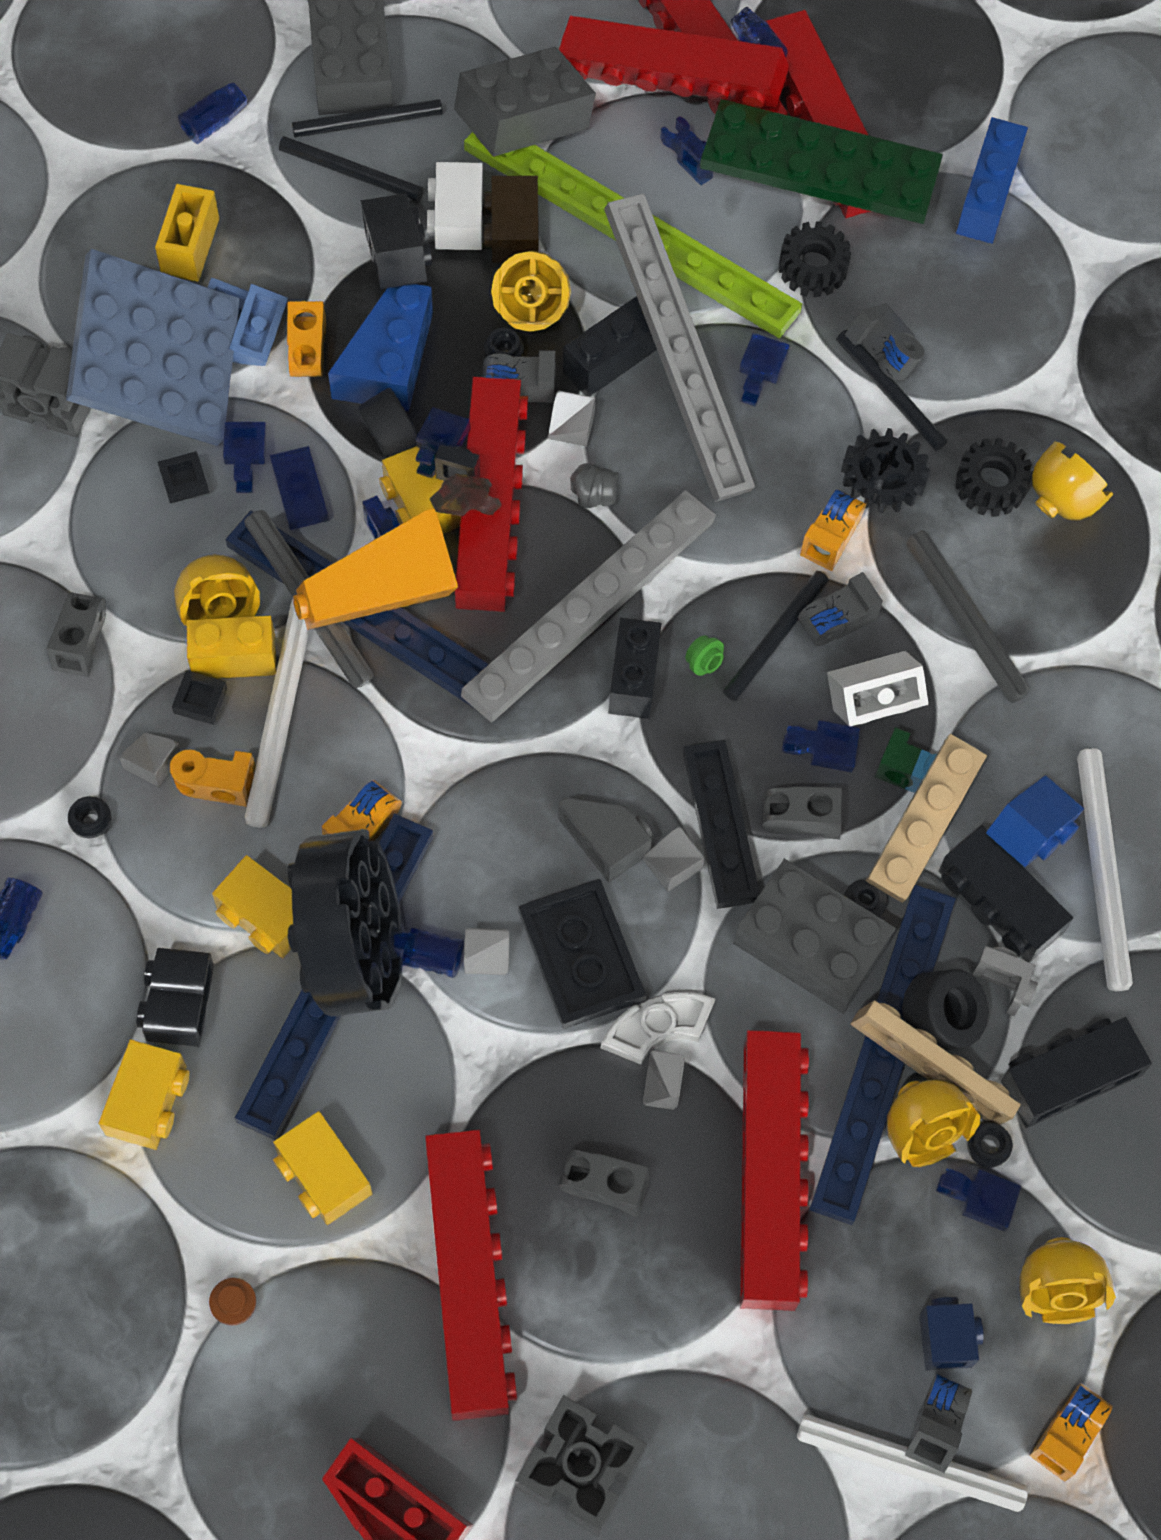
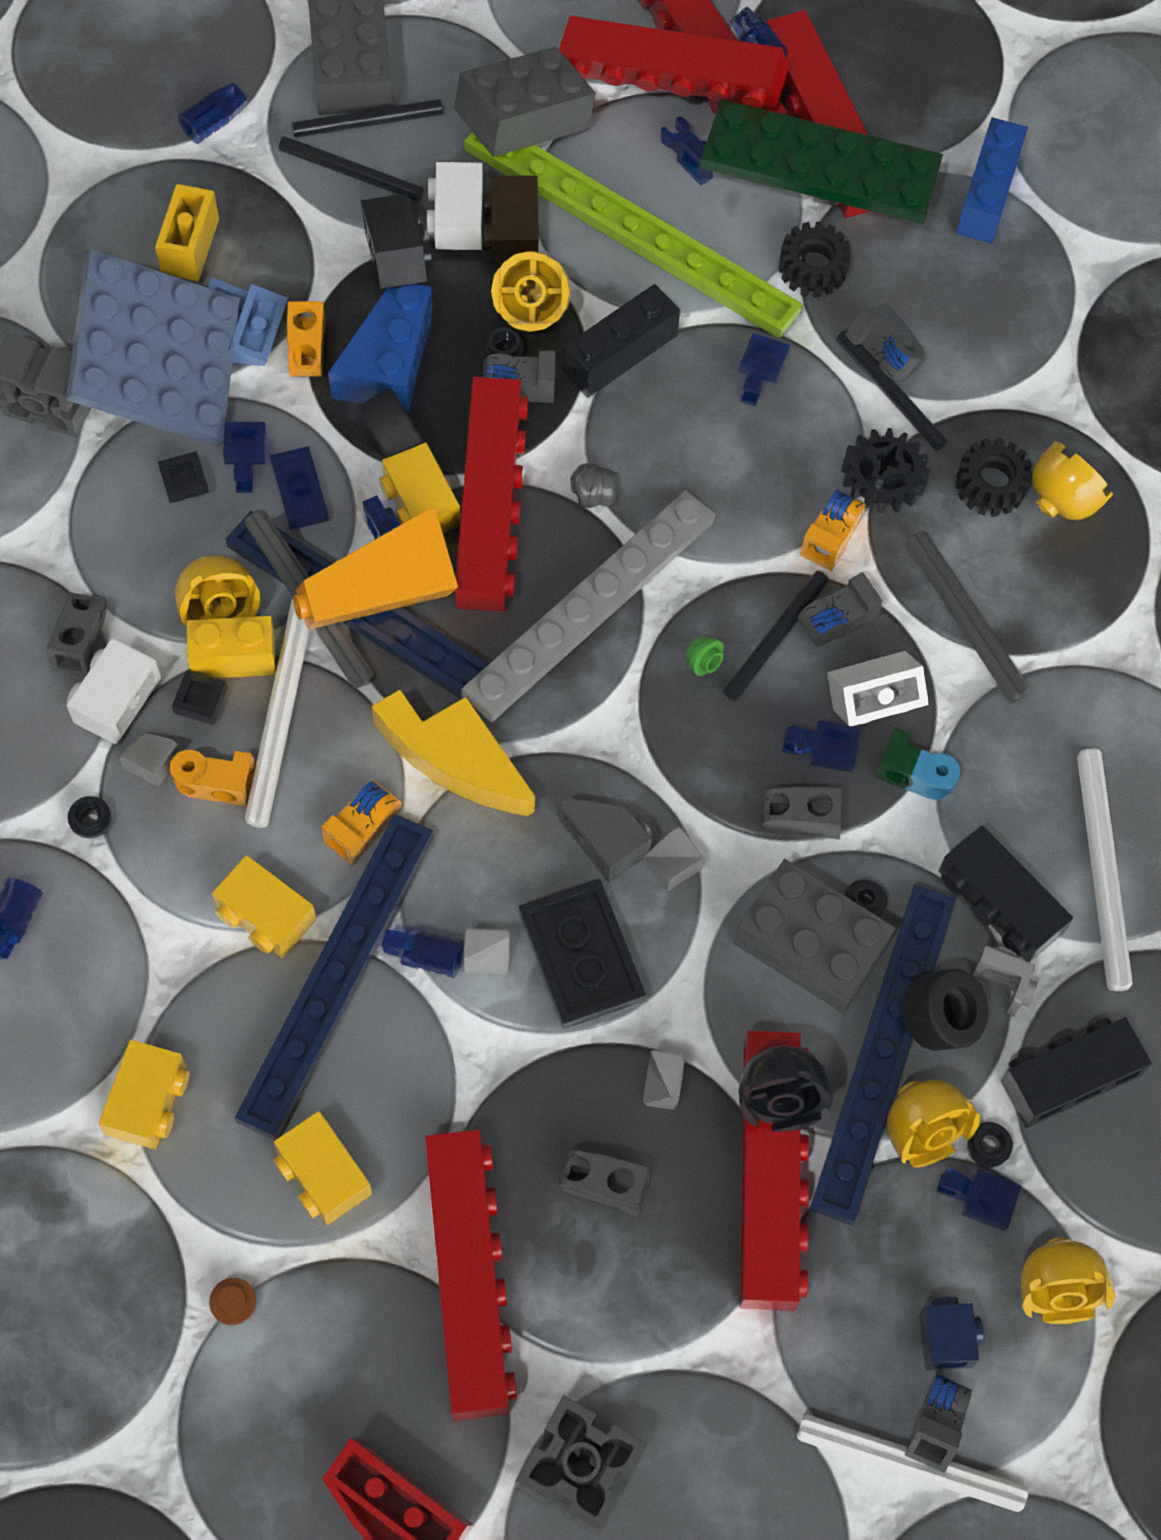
(113, 690): none -> white brick
(176, 997): black brick -> none
(345, 923): black brick -> none
(439, 429): clear blue plate -> none
(455, 753): none -> yellow slope
(456, 460): black plate -> none
(463, 493): clear smoke plate -> none
(572, 418): light grey slope -> none
(634, 668): black brick -> none
(658, 1021): white tile -> none
(679, 347): light grey plate -> none
(721, 824): black plate -> none
(784, 1089): none -> black cylinder
(922, 1054): tan plate -> none
(926, 818): tan plate -> none
(1036, 822): blue brick -> none
(1071, 1432): light orange leg -> none

